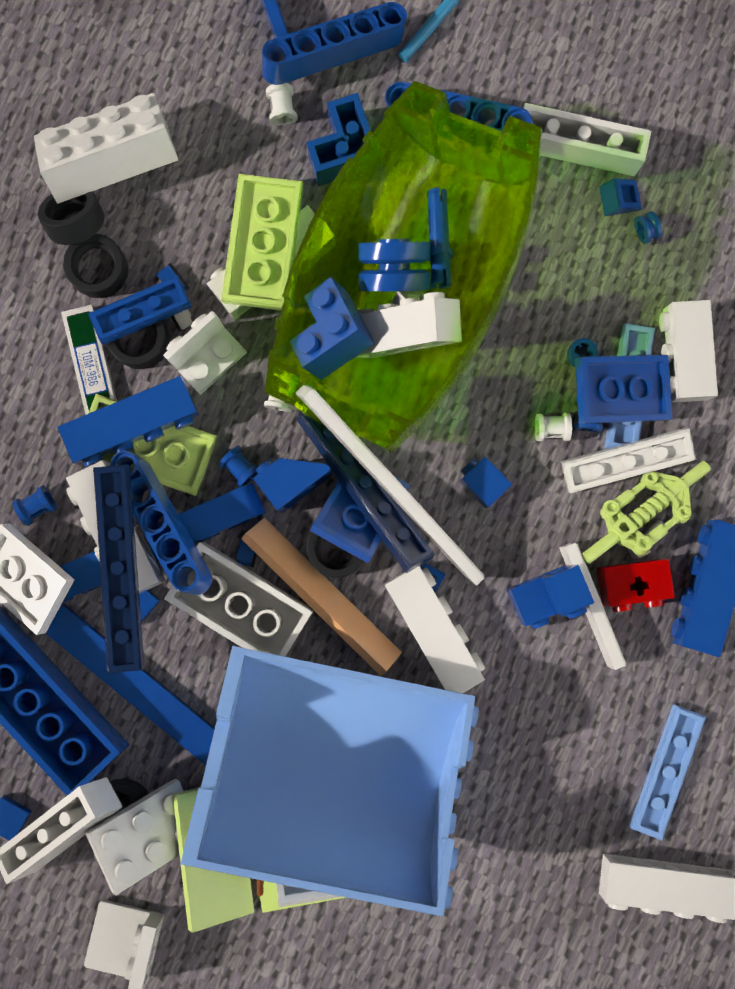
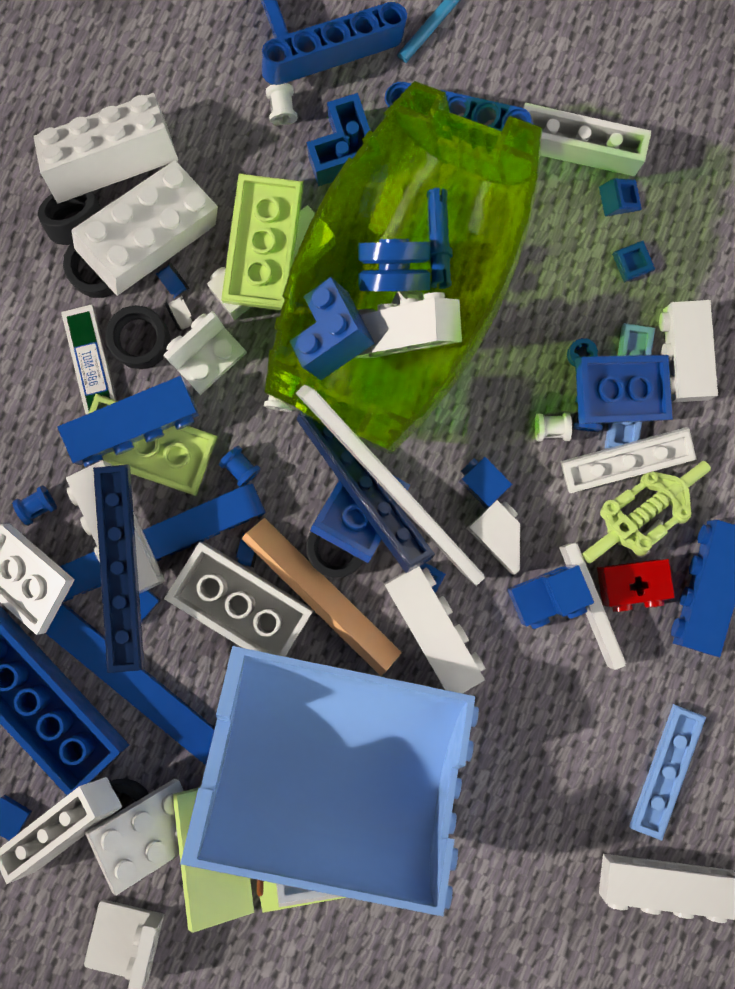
(139, 310): blue tile -> none
(145, 227): none -> white brick
(170, 533): blue beam -> none
(289, 480): blue slope -> none
(499, 534): none -> white slope
(633, 261): none -> blue tile
(648, 227): blue bush -> none

